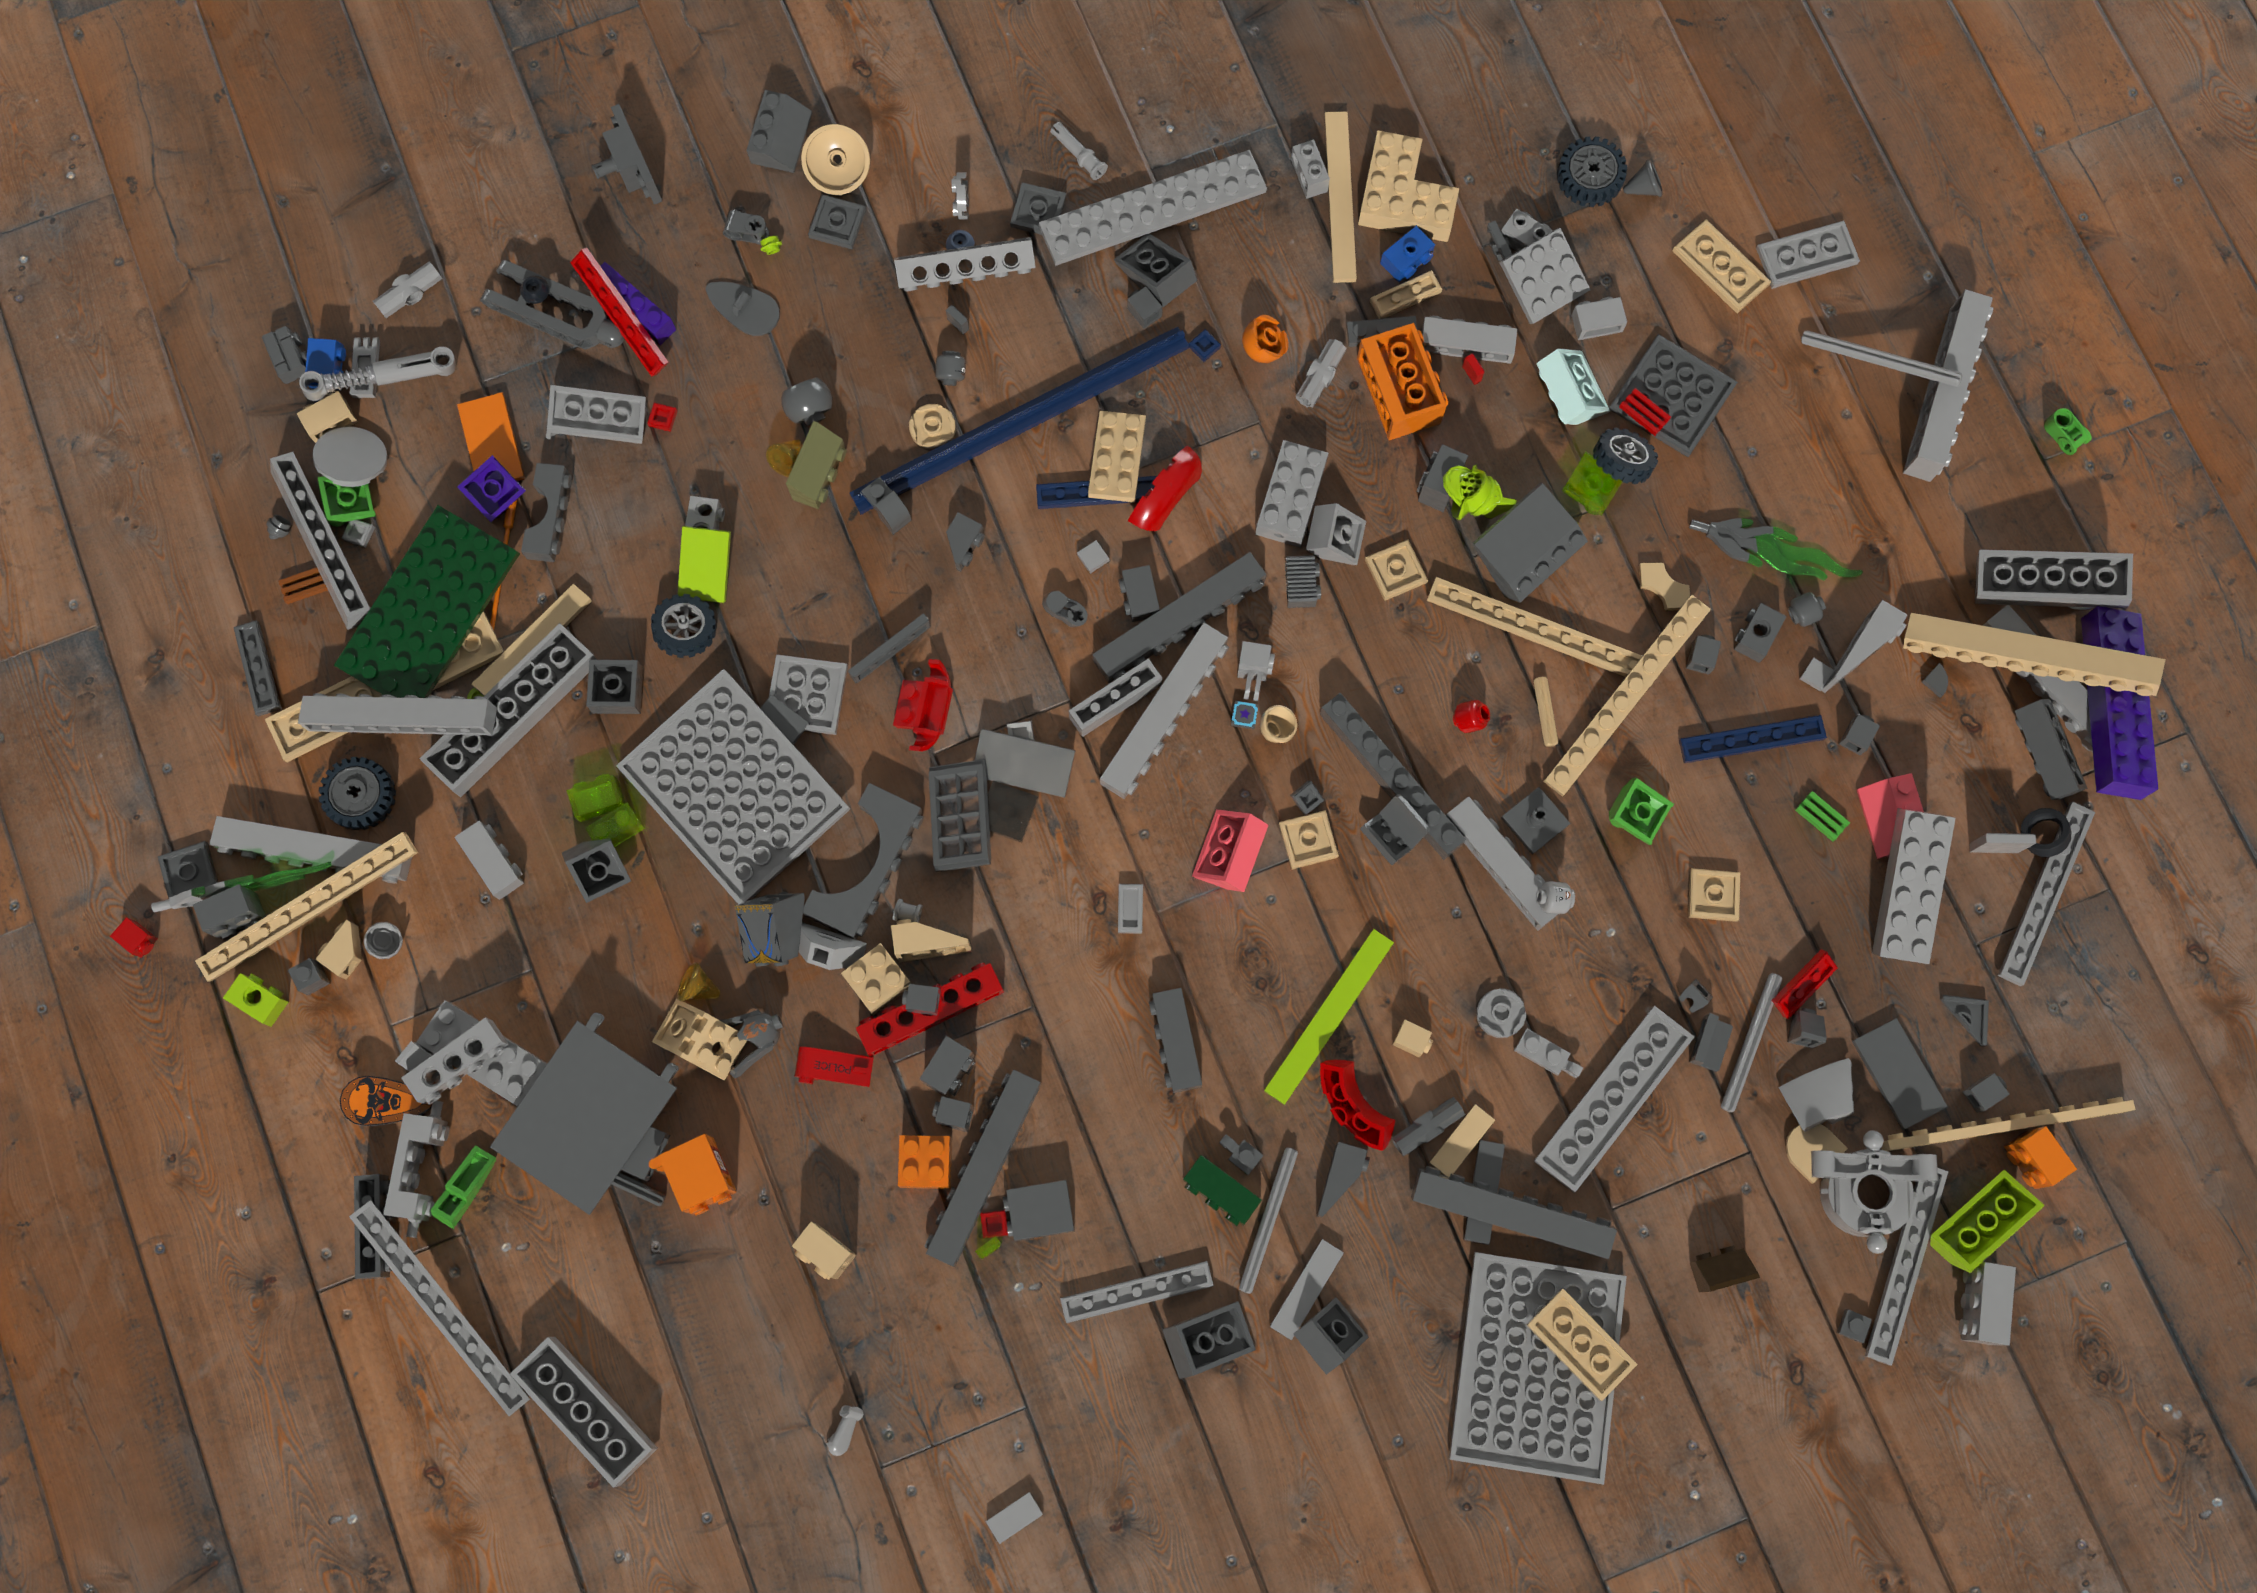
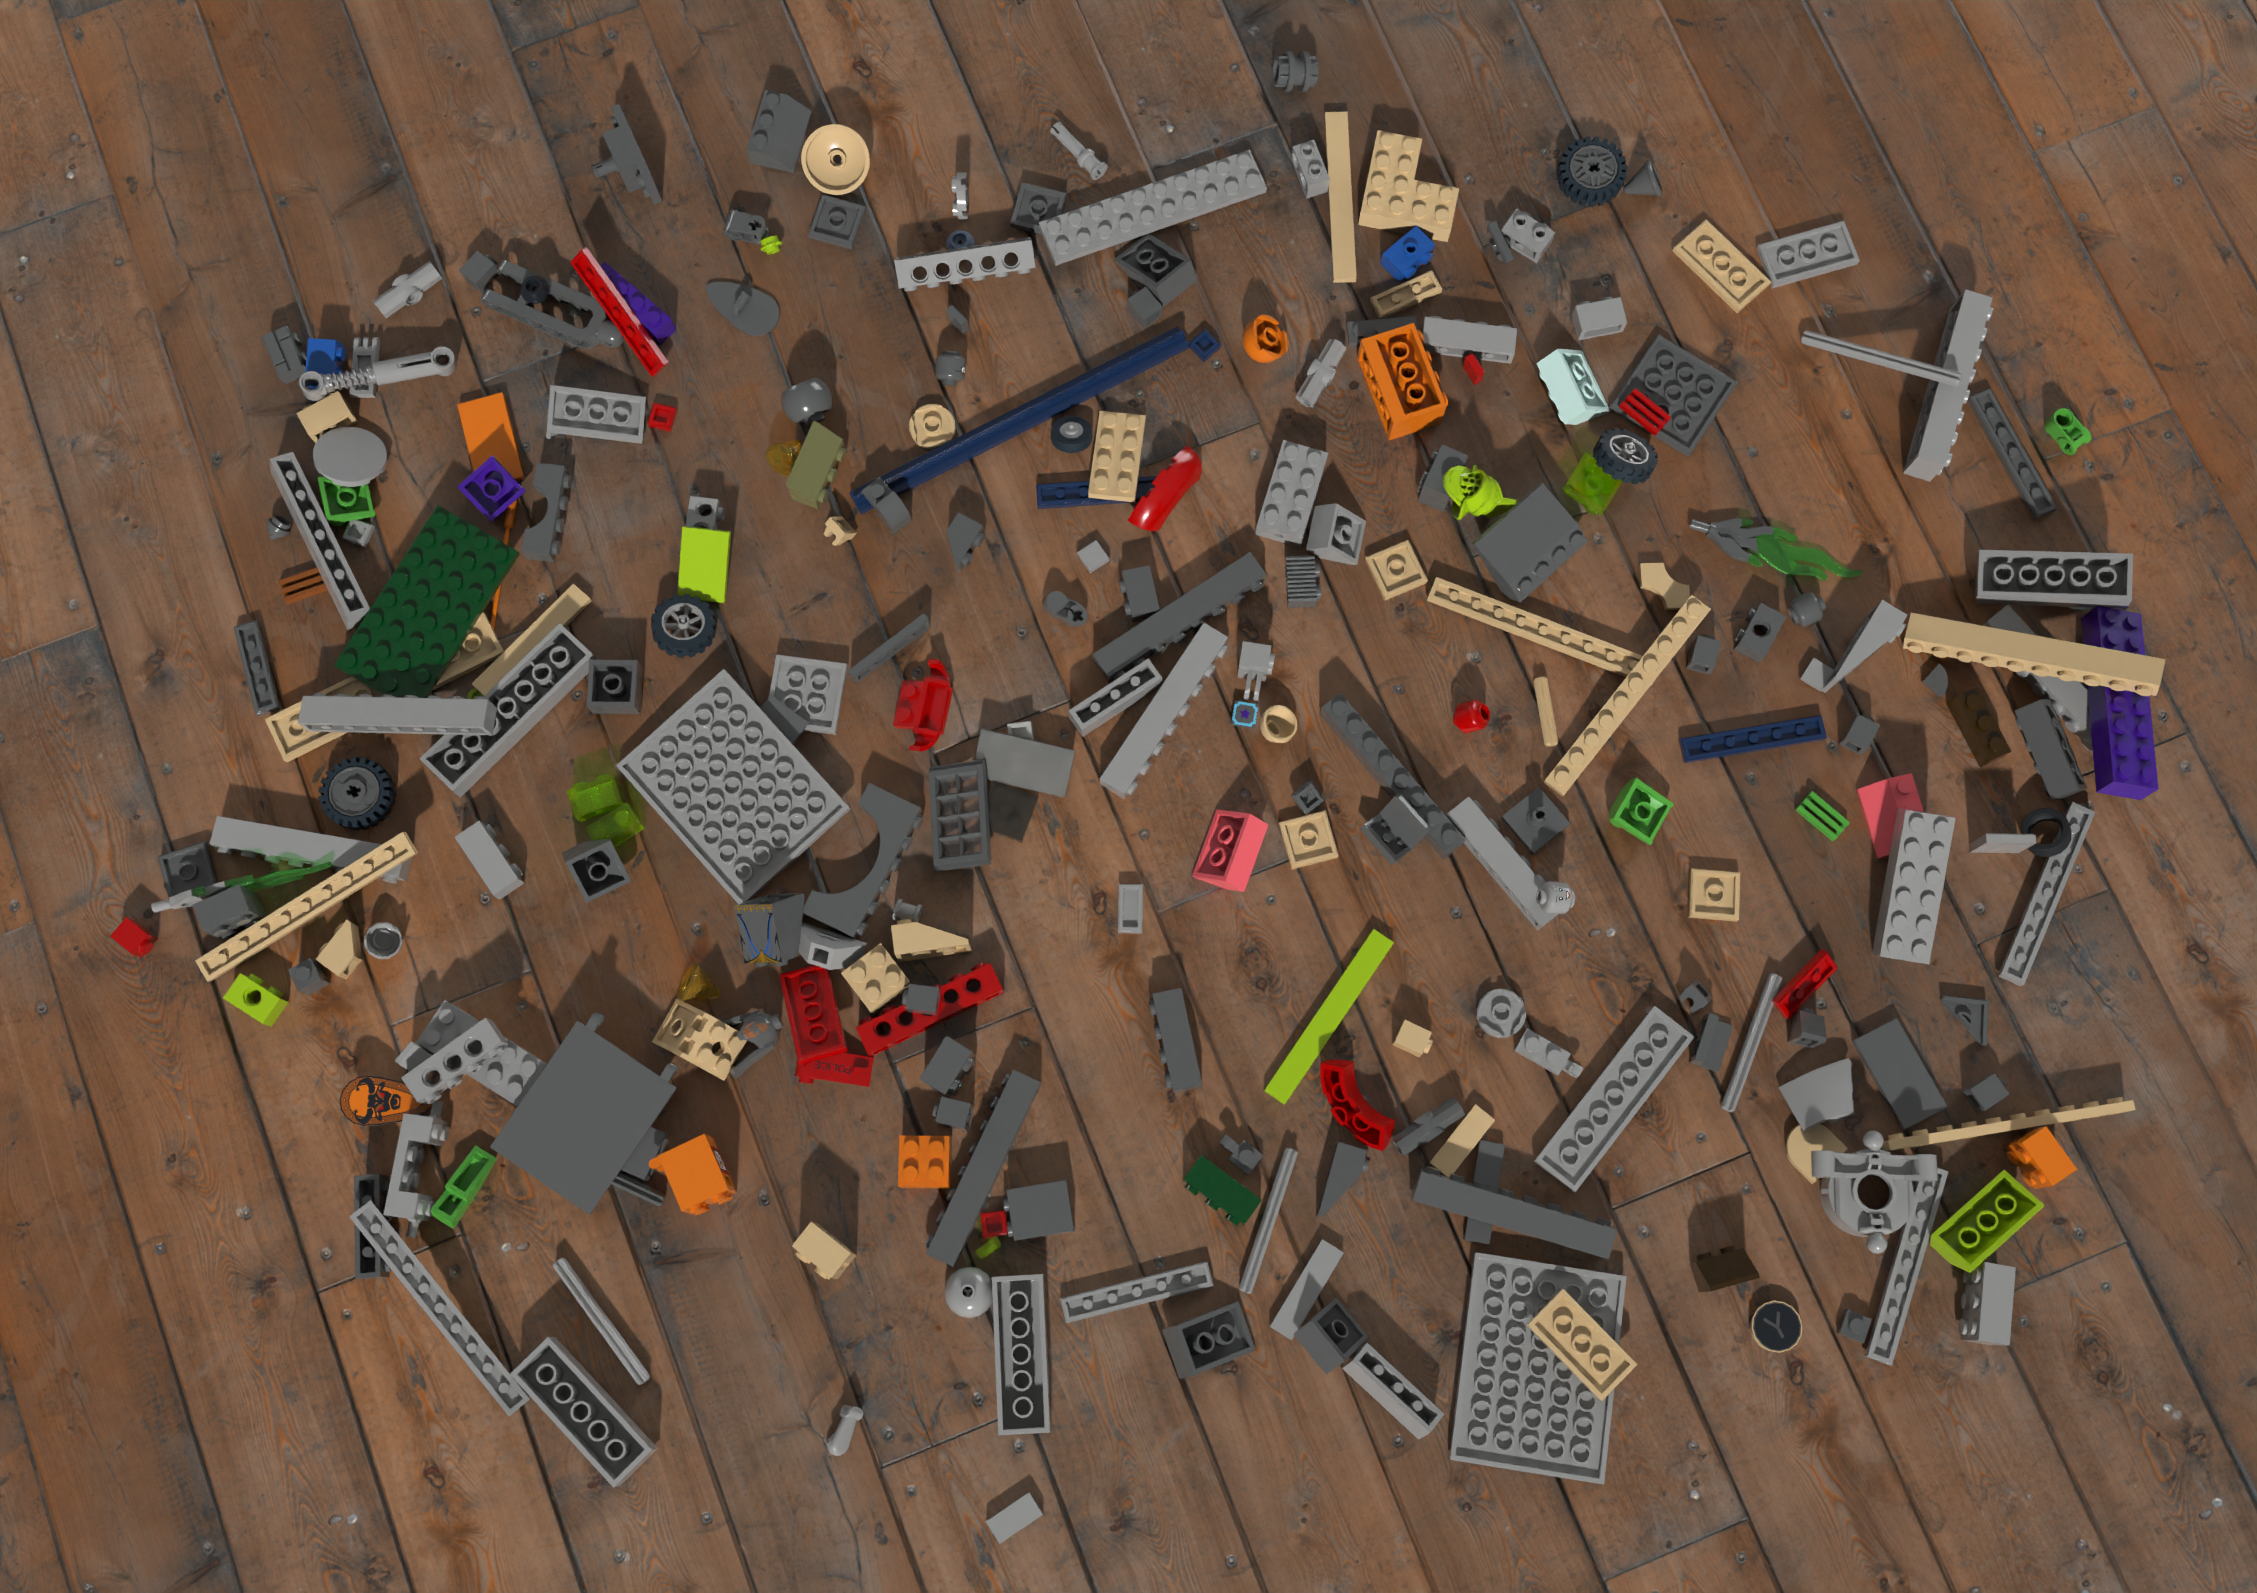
(479, 271): none -> dark grey brick
(601, 1321): none -> light grey axle
(813, 1013): none -> red tile
(840, 528): none -> tan tile
(968, 1305): none -> light grey cylinder
(1021, 1354): none -> light grey brick
(1071, 434): none -> black wheel
(1295, 71): none -> dark grey piece
(1393, 1391): none -> light grey brick
(1545, 276): light grey plate -> none
(1776, 1326): none -> black tile
(1978, 727): none -> dark brown brick
(2012, 454): none -> dark grey tile

